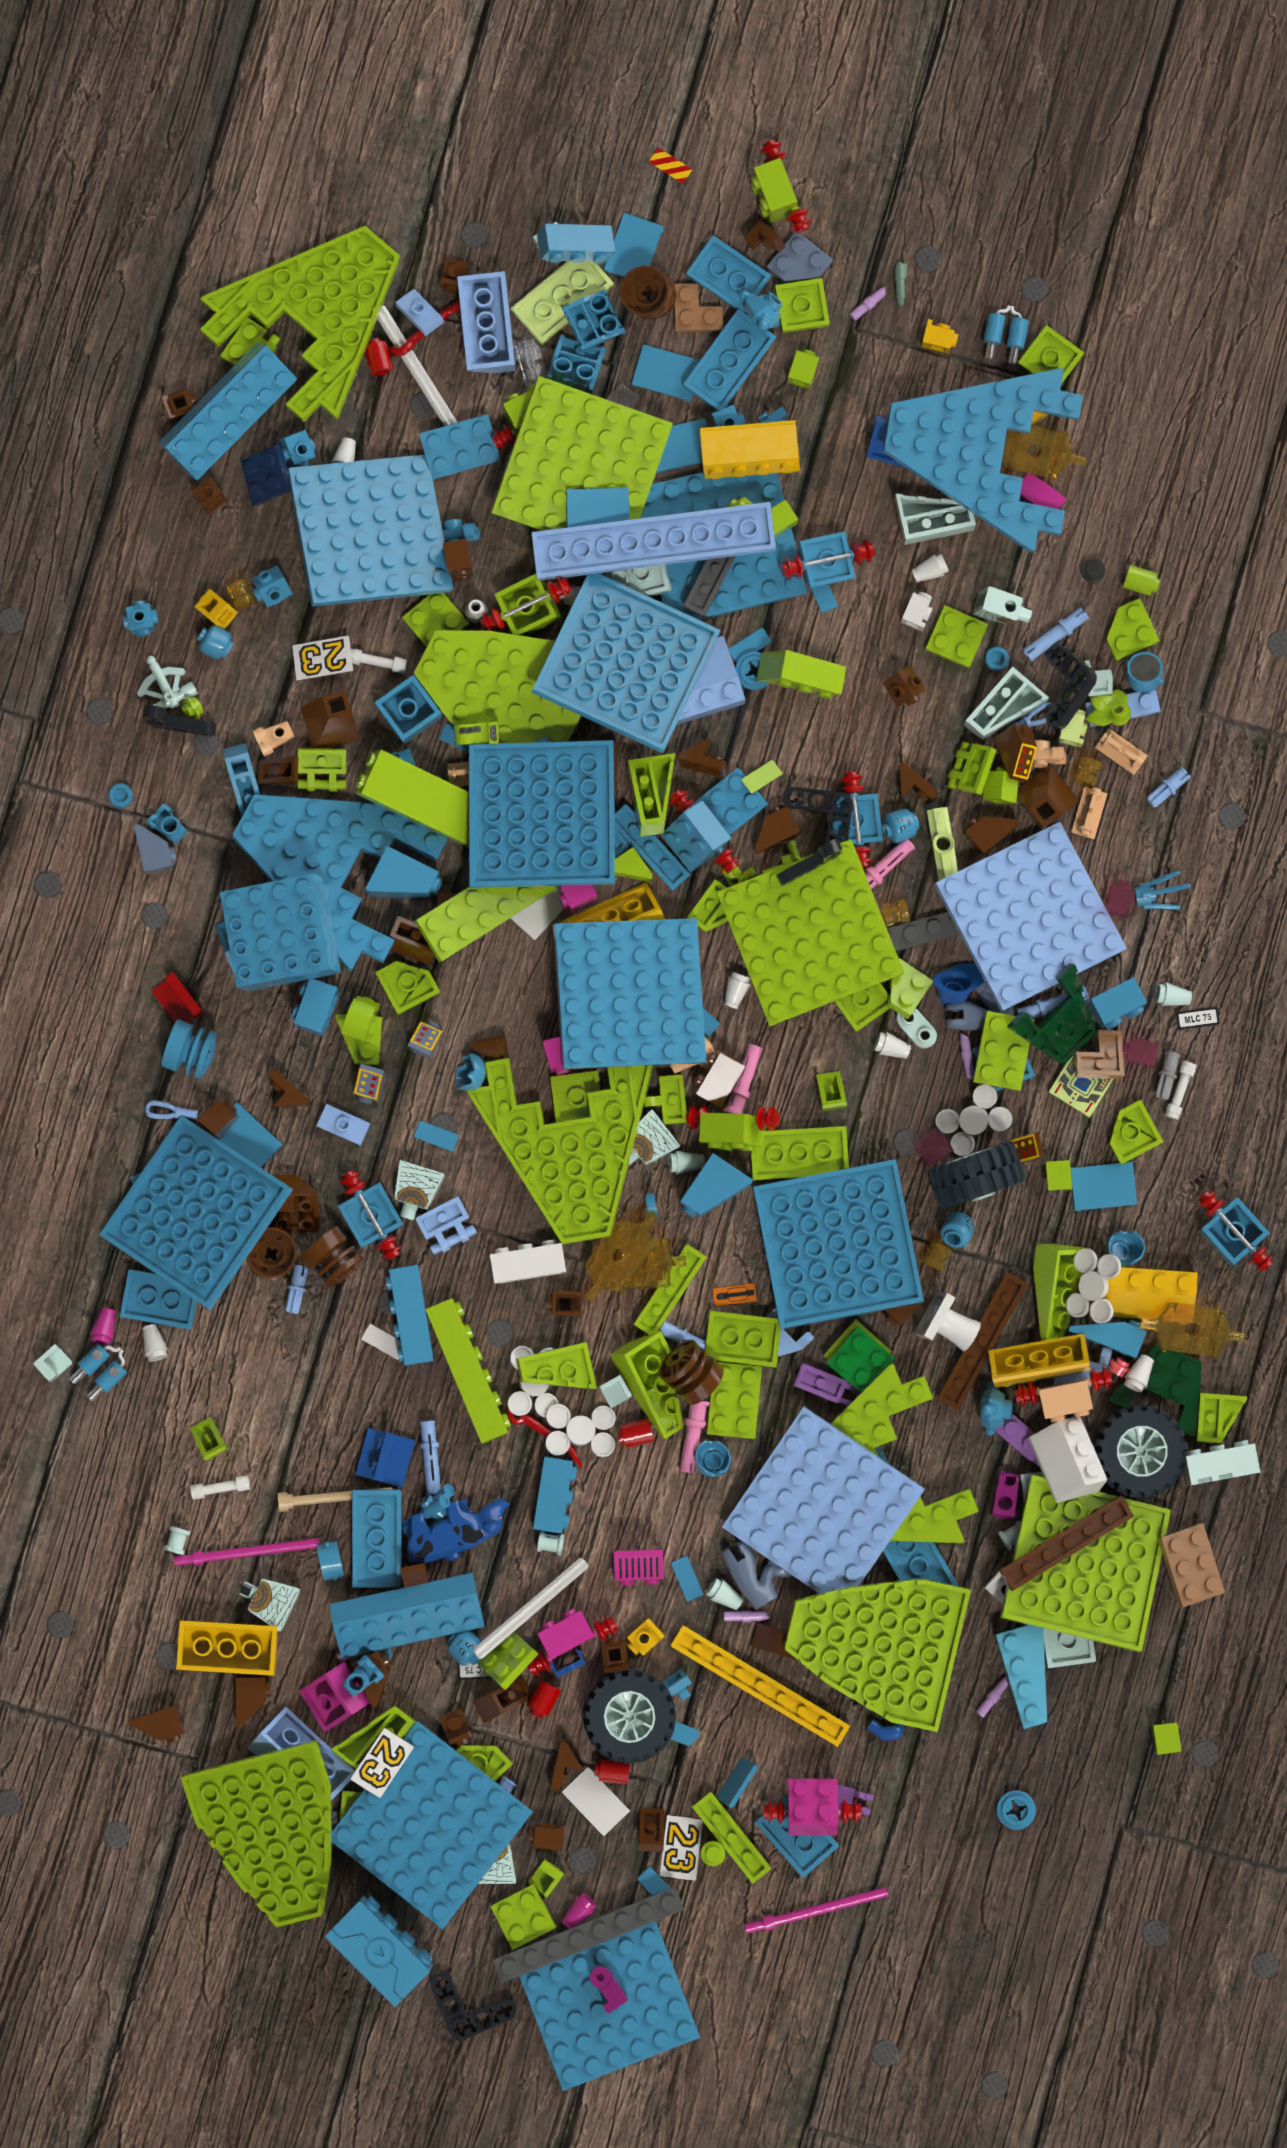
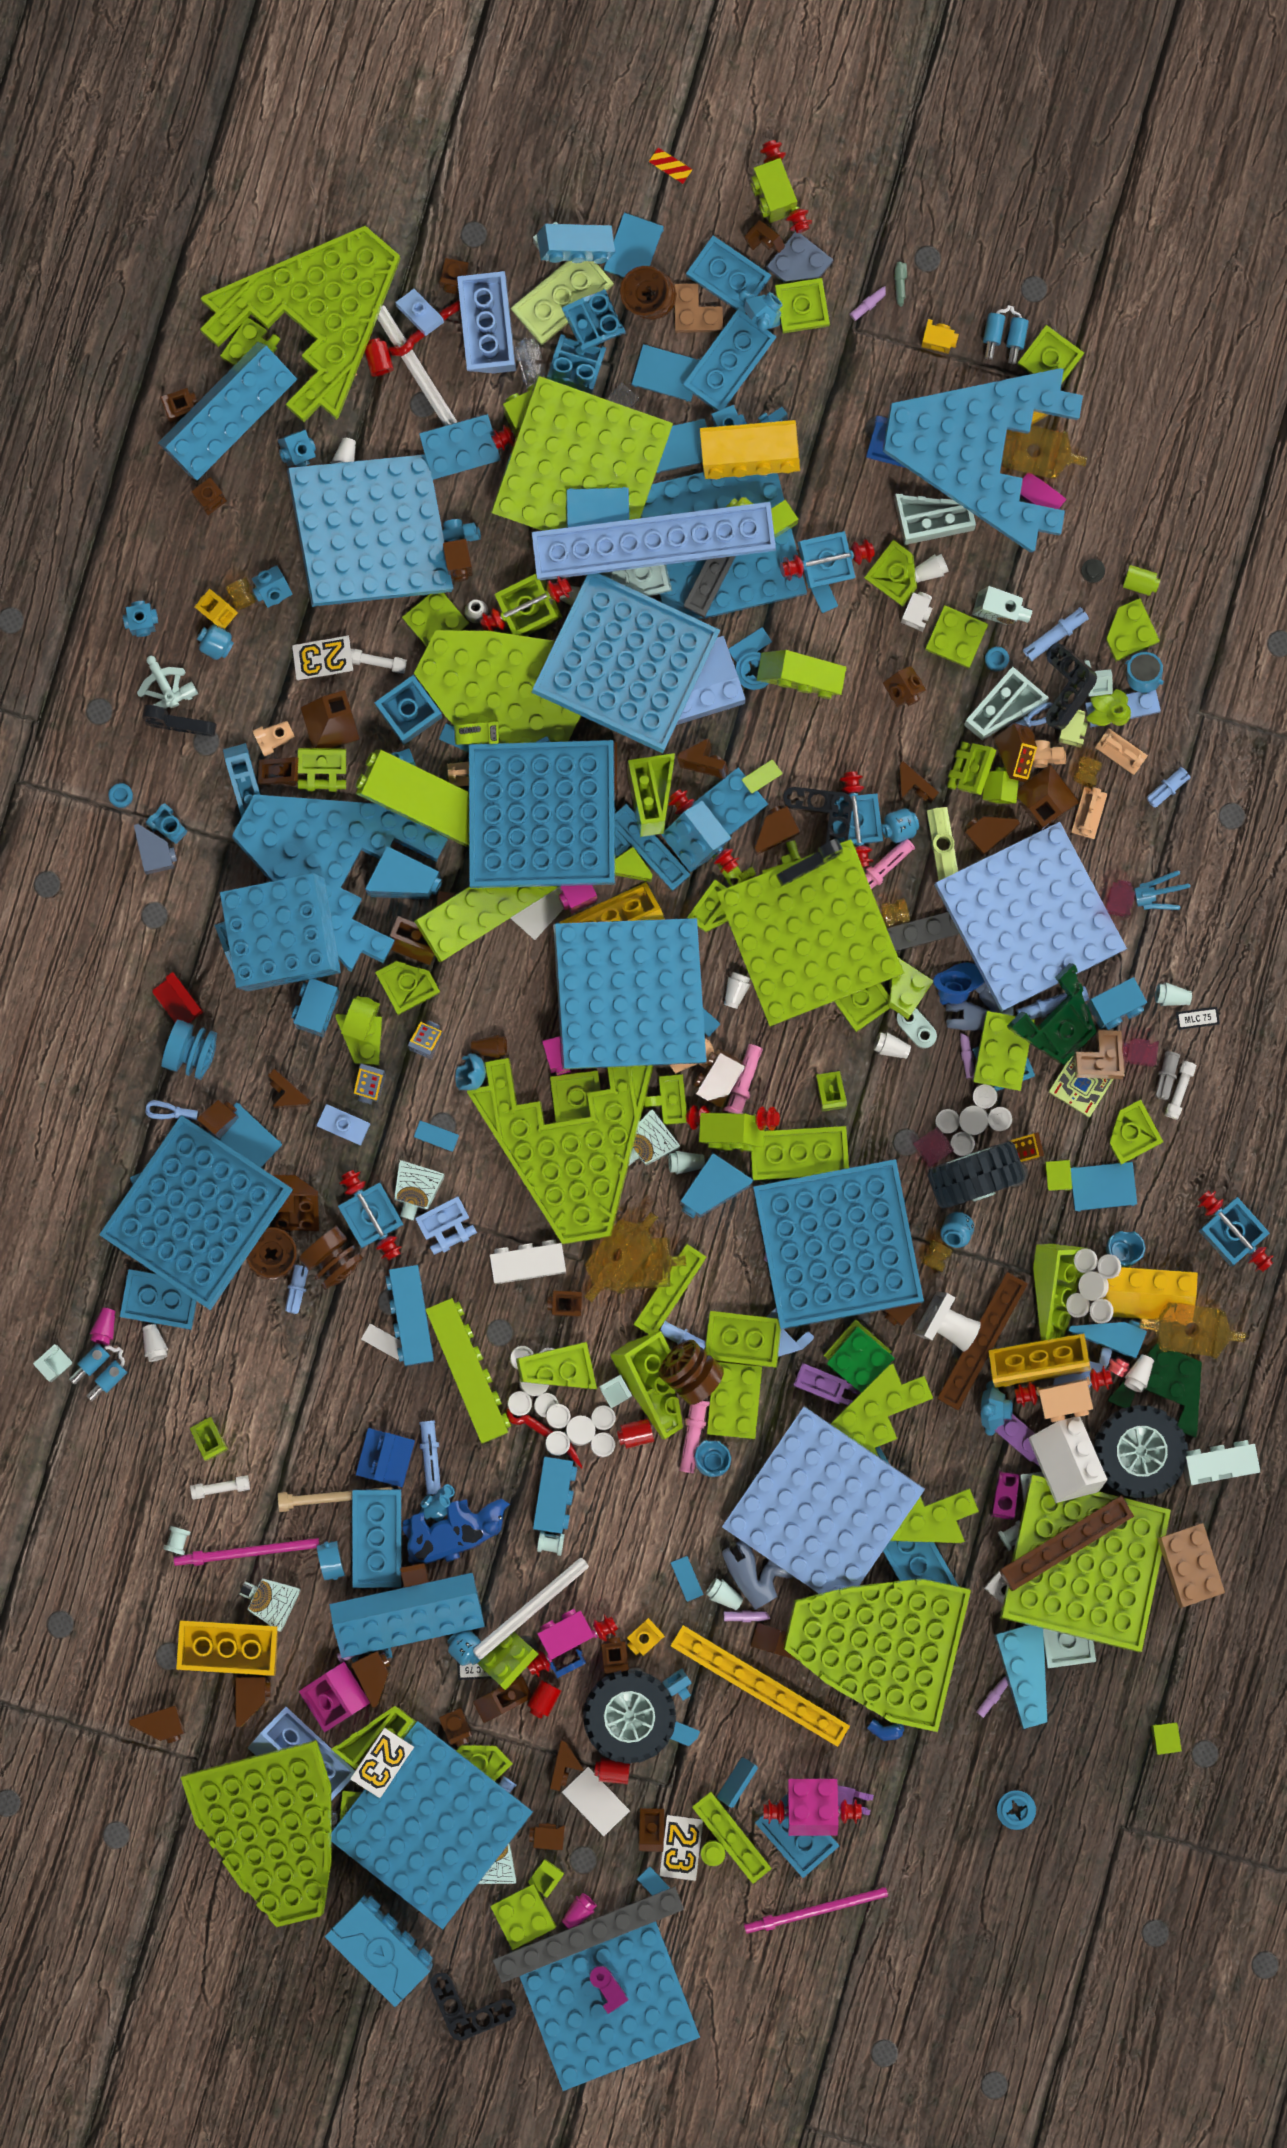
(192, 708): lime plate -> none
(266, 475): dark blue plate -> none
(367, 1672): dark azure plate -> none
(638, 1565): dark pink slope -> none
(651, 1203): dark azure tile -> none
(734, 1294): orange sticker -> none
(803, 368): lime brick -> none
(894, 573): none -> lime plate
(1217, 1415): lime wing -> none

